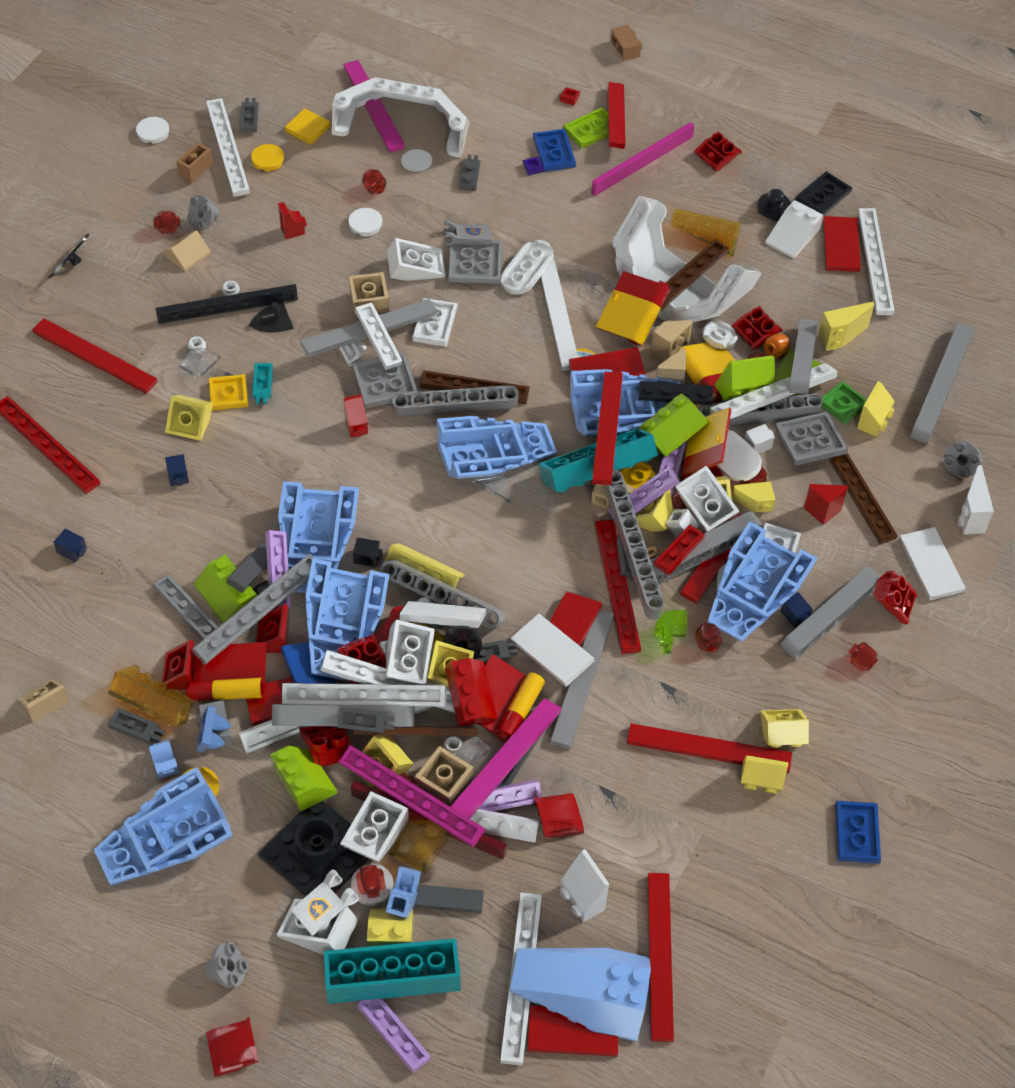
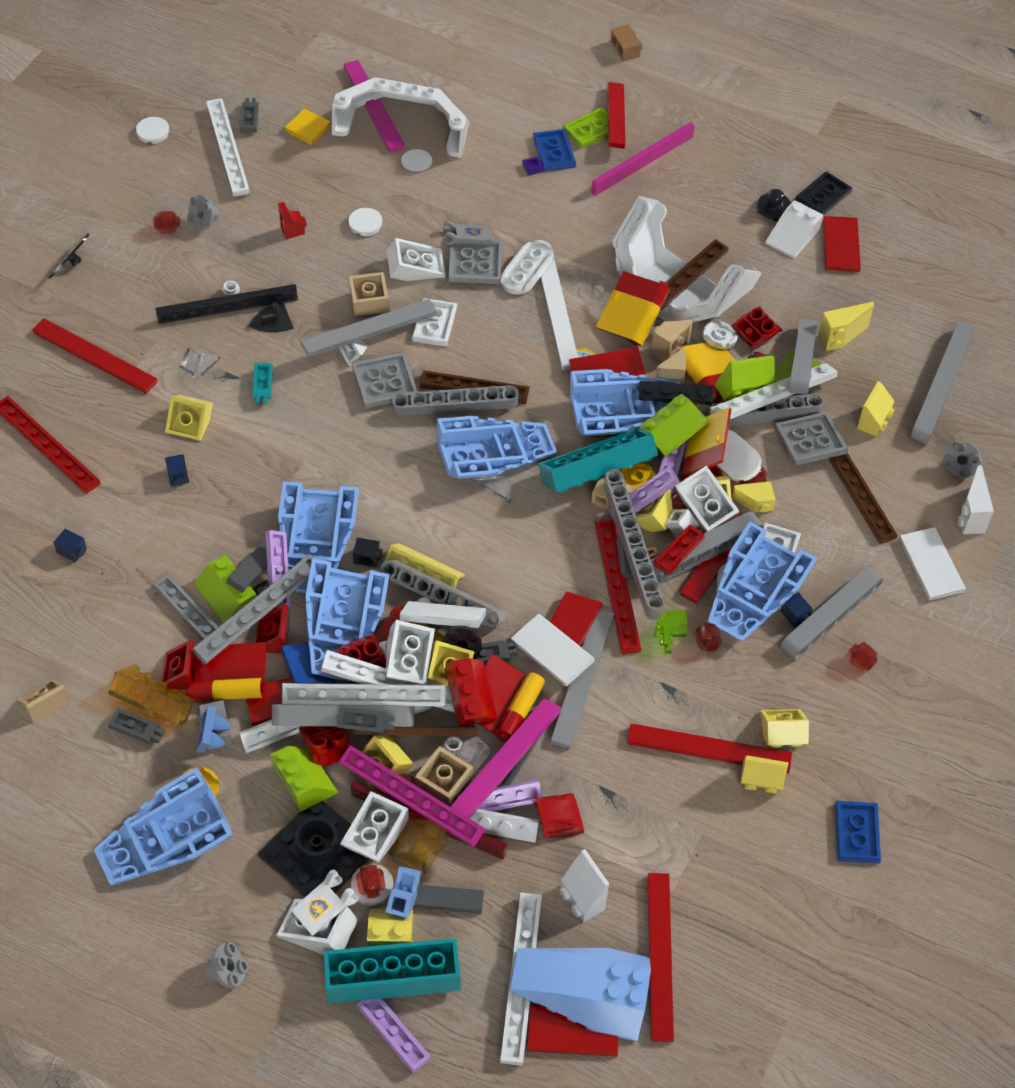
(163, 759): light blue brick -> none
(187, 250): tan slope -> none
(194, 162): medium nougat brick -> none
(196, 342): white plate -> none
(228, 392): yellow tile -> none
(232, 1047): red slope -> none
(267, 157): yellow tile -> none
(355, 416): slope -> none
(374, 181): clear red head -> none
(378, 336): white plate -> none
(470, 173): dark grey hinge -> none
(569, 96): red tile -> none
(607, 428): red tile -> none
(707, 228): clear yellow wedge -> none
(717, 151): red slope -> none
(760, 438): white brick -> none
(777, 345): orange head -> none
(824, 501): red slope -> none
(843, 402): bright green tile -> none
(875, 261): white plate -> none
(895, 595): red slope -> none

